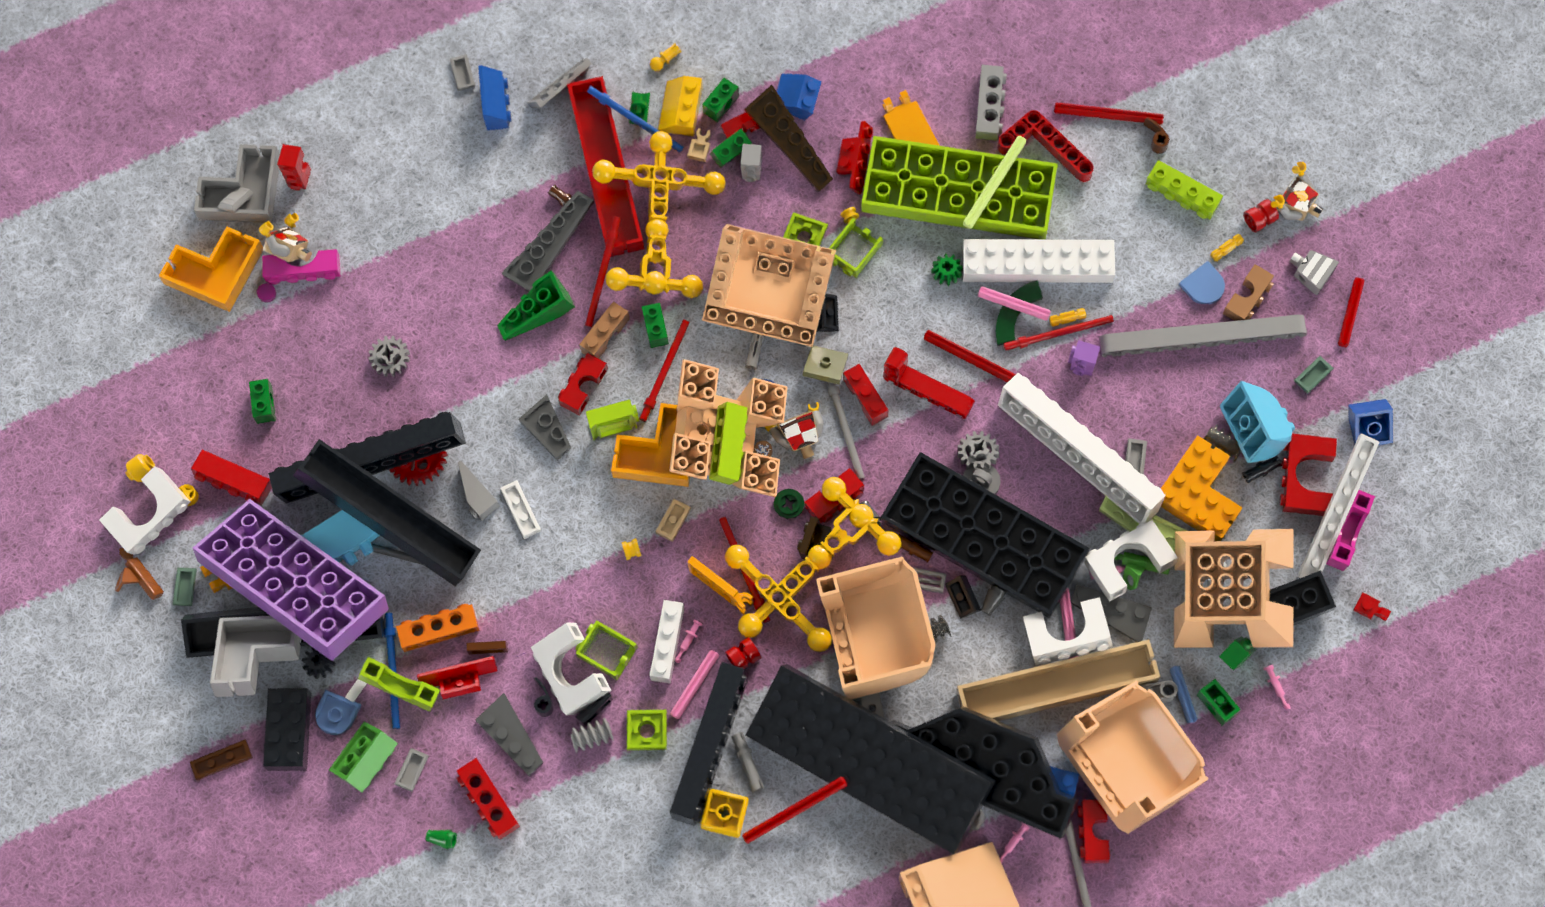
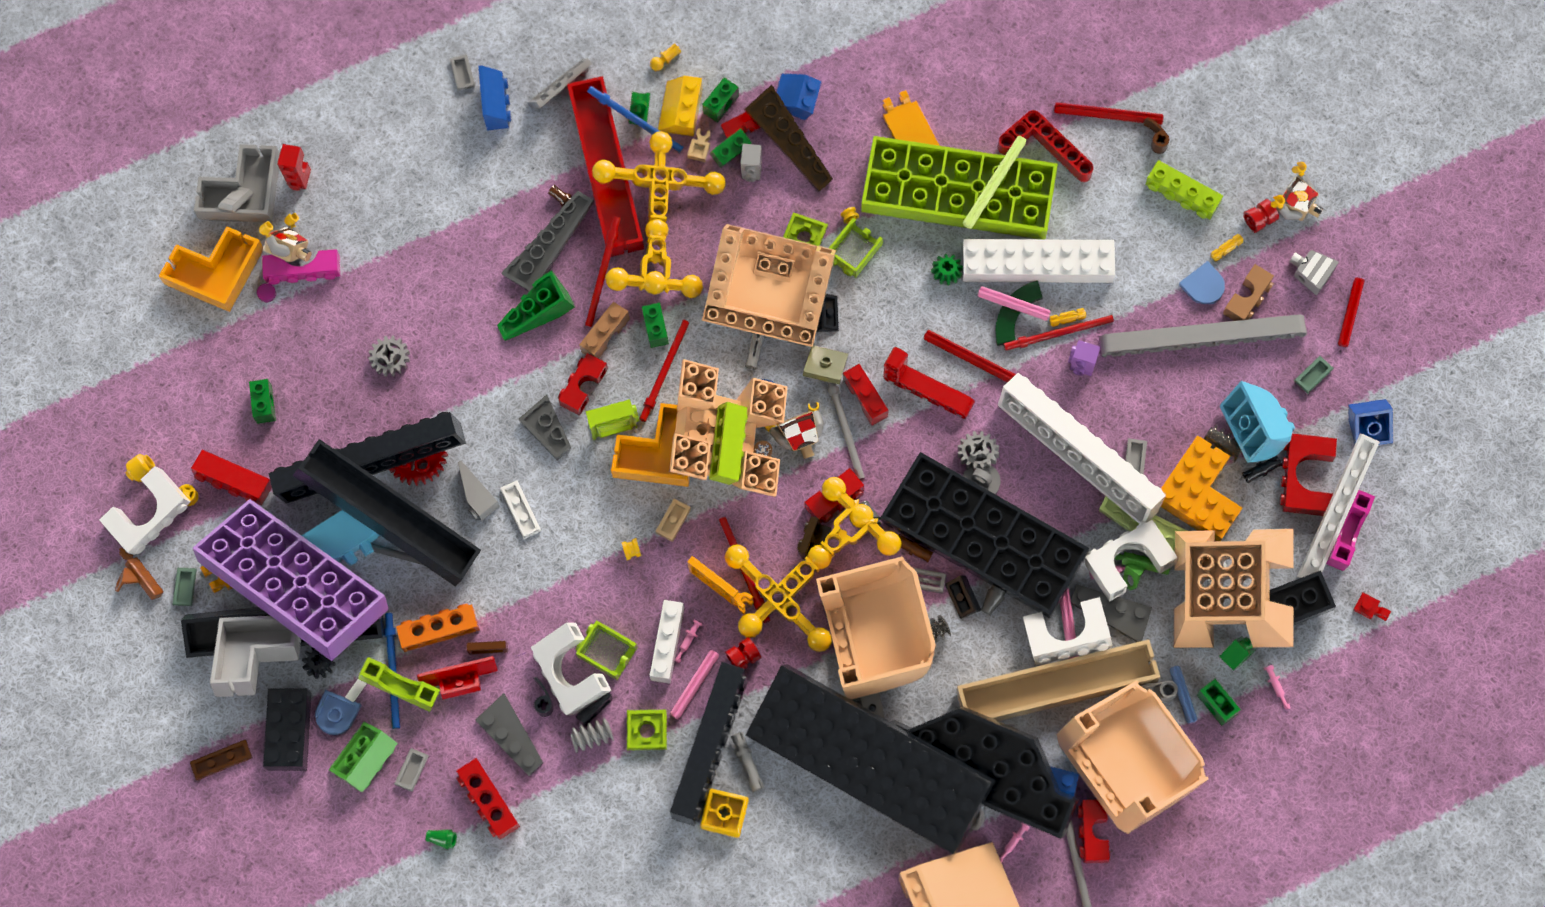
(791, 495): dark green gear -> none
(794, 810): red axle -> none
(854, 157): red bracket -> none
(990, 76): light grey brick -> none

